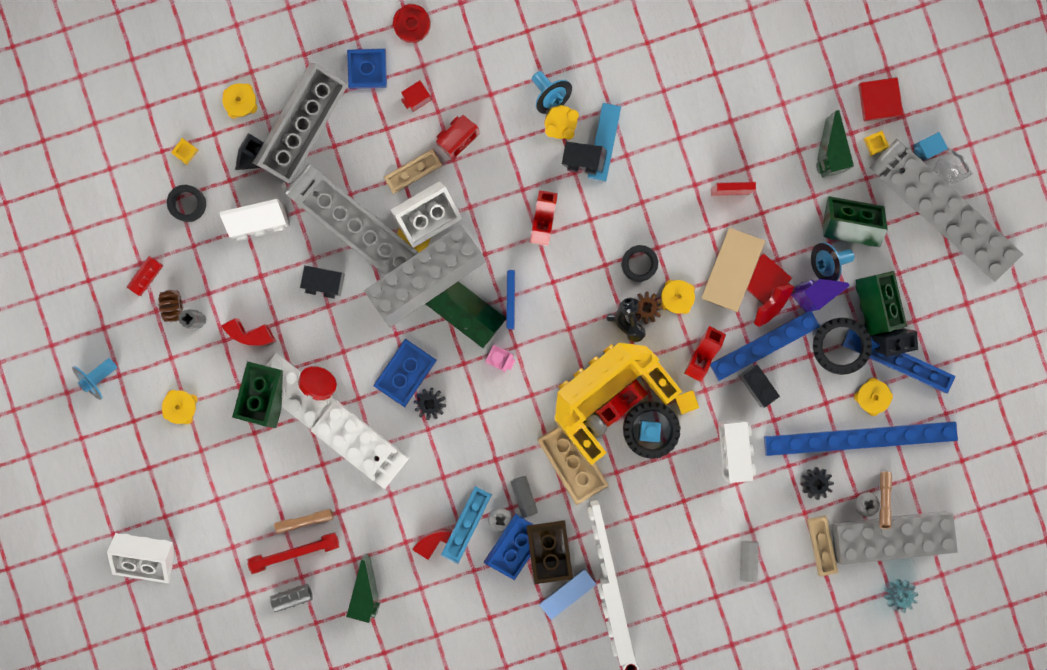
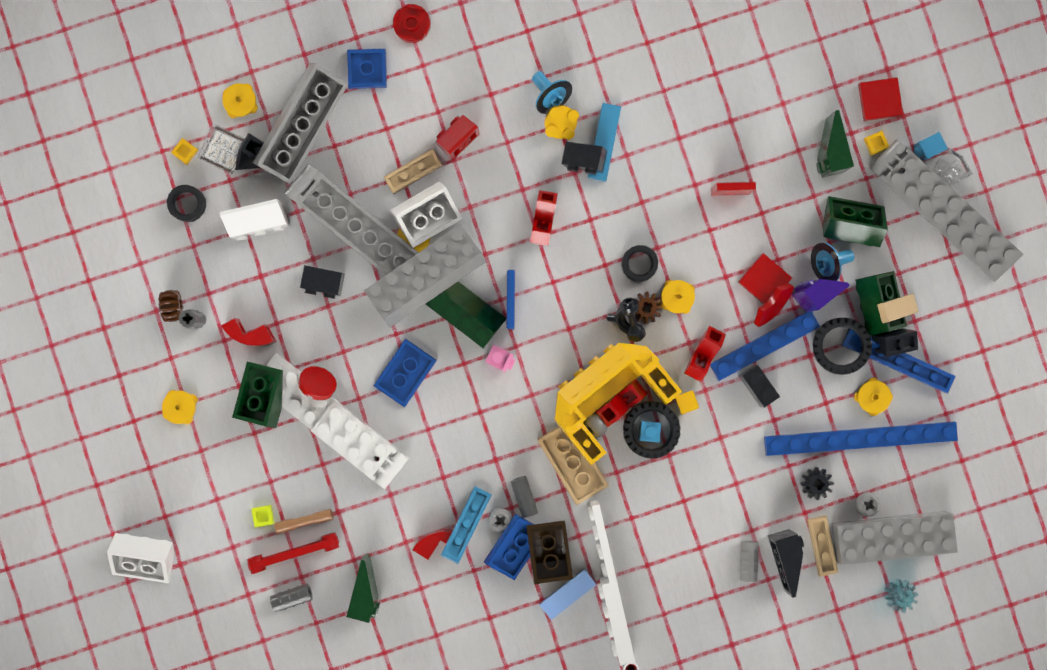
(89, 381): dark azure piece -> none
(144, 276): red axle -> none
(221, 148): none -> clear tile
(262, 516): none -> neon yellow tile
(415, 96): red brick -> none
(431, 410): black gear -> none
(733, 270): tan tile -> none
(736, 451): white brick -> none
(788, 558): none -> black slope
(885, 512): medium nougat piece -> none
(897, 308): none -> tan tile

